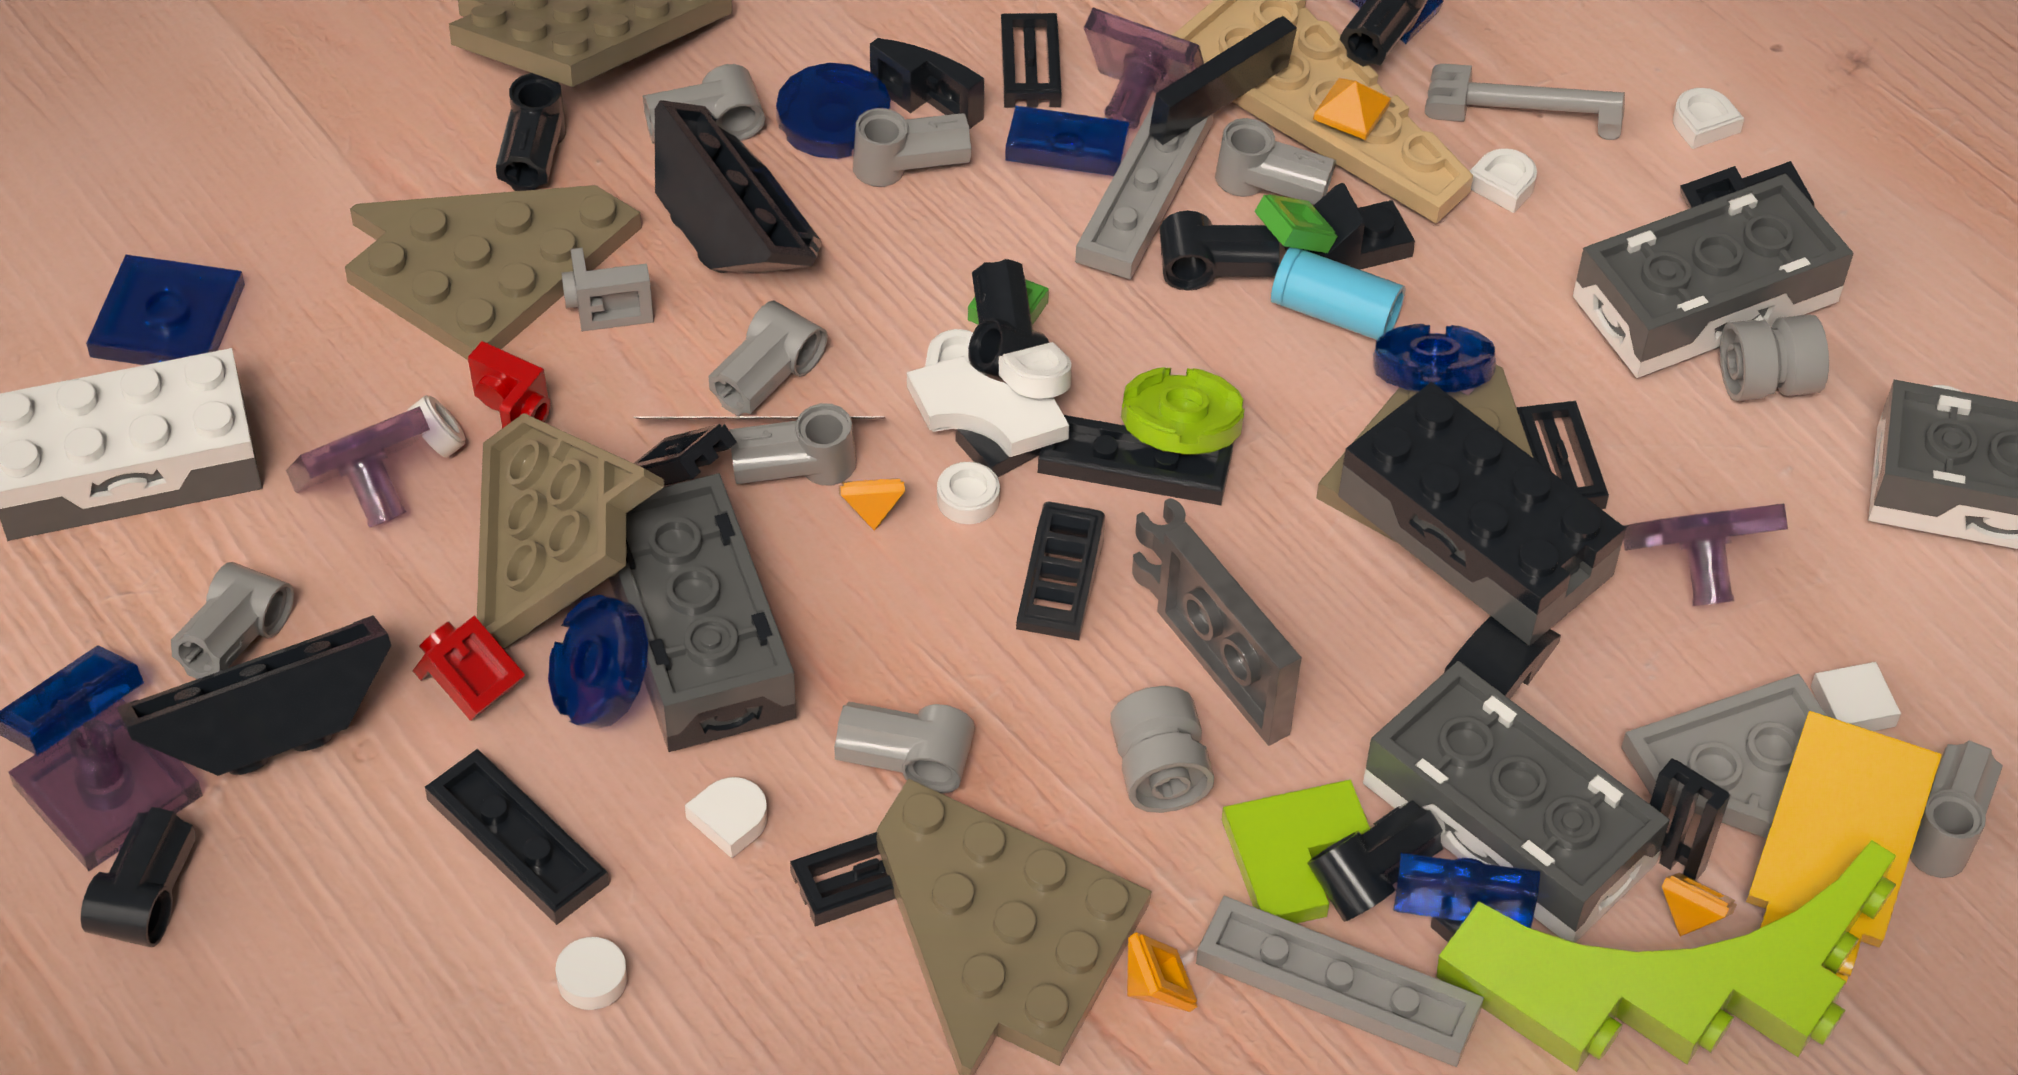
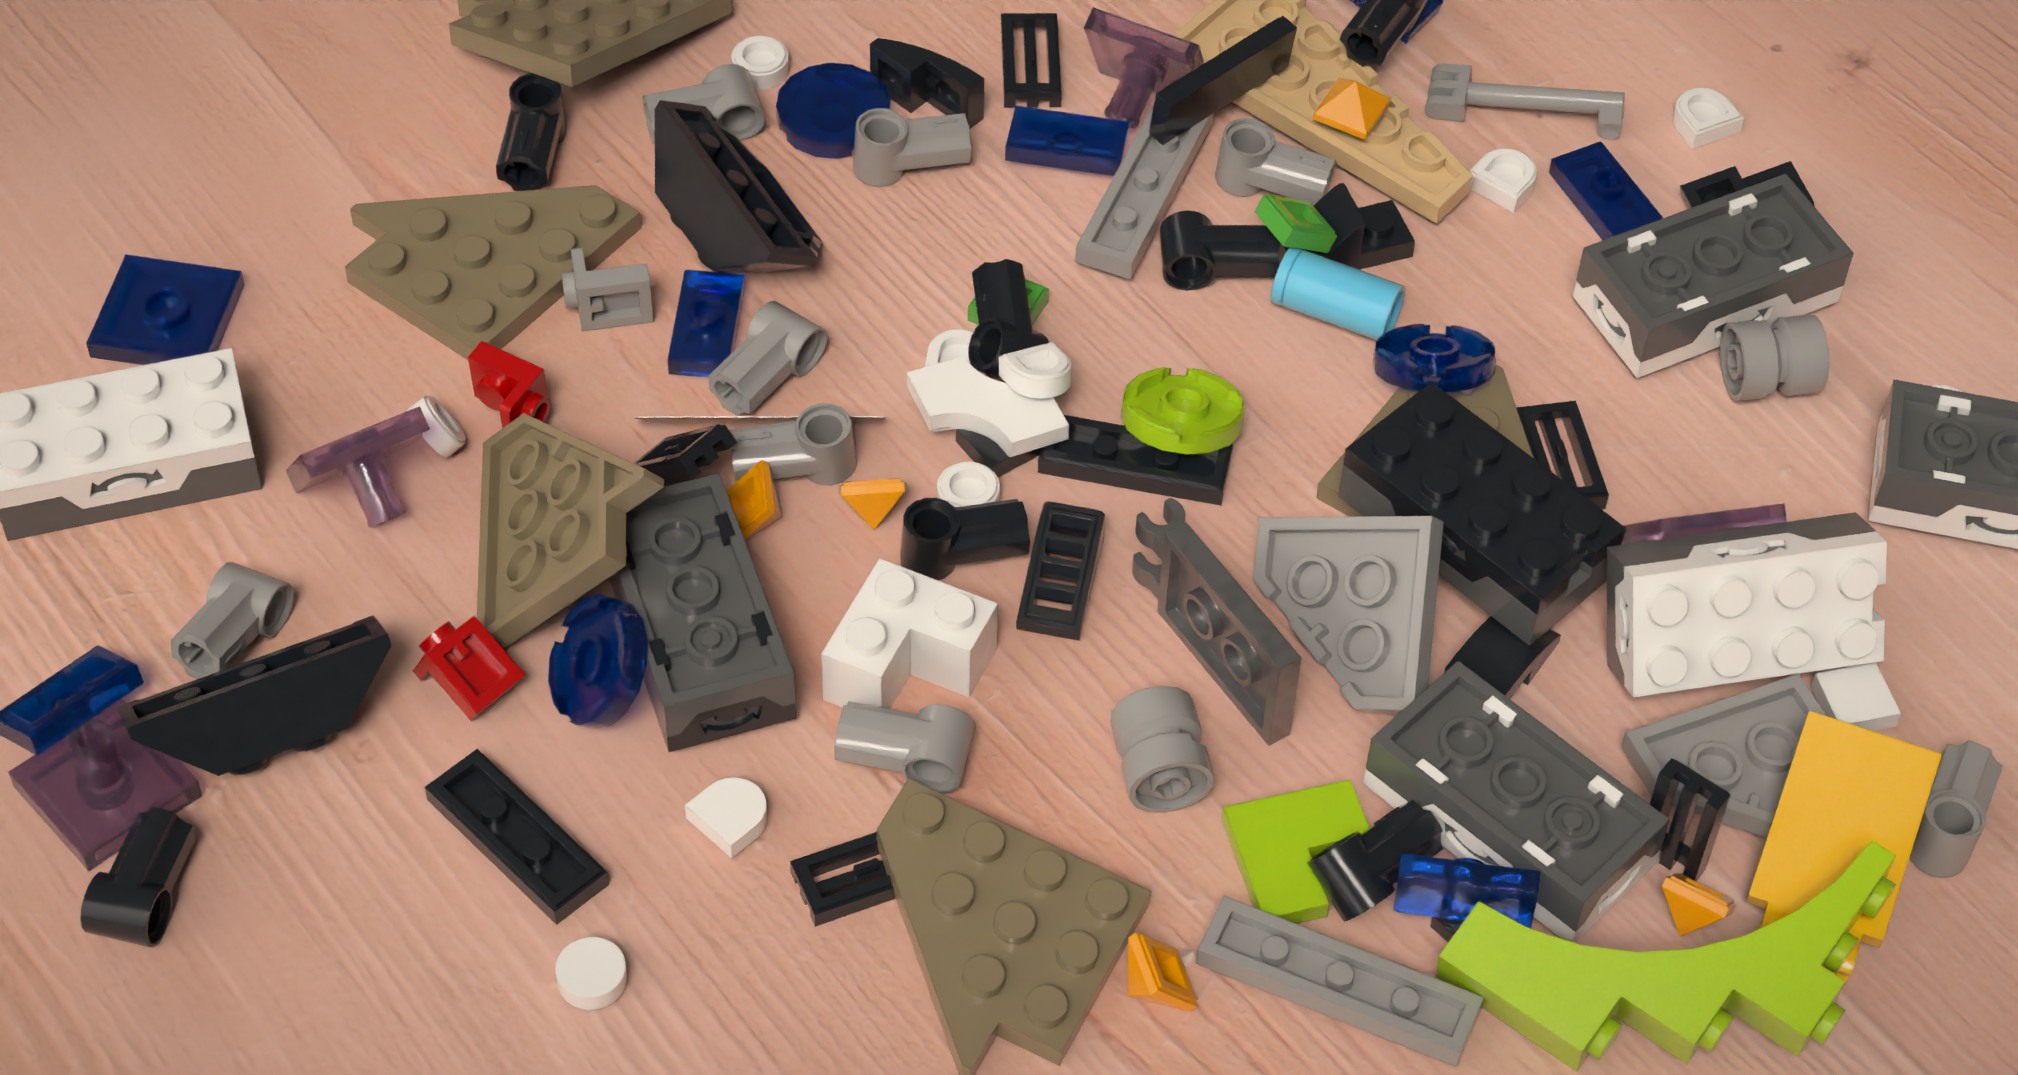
(705, 322): none -> clear blue plate
(755, 500): none -> light orange slope
(764, 59): none -> white tile
(907, 628): none -> white brick
(942, 536): none -> black piece
(1358, 598): none -> light grey plate
(1602, 190): none -> clear blue plate
(1744, 604): none -> white piece

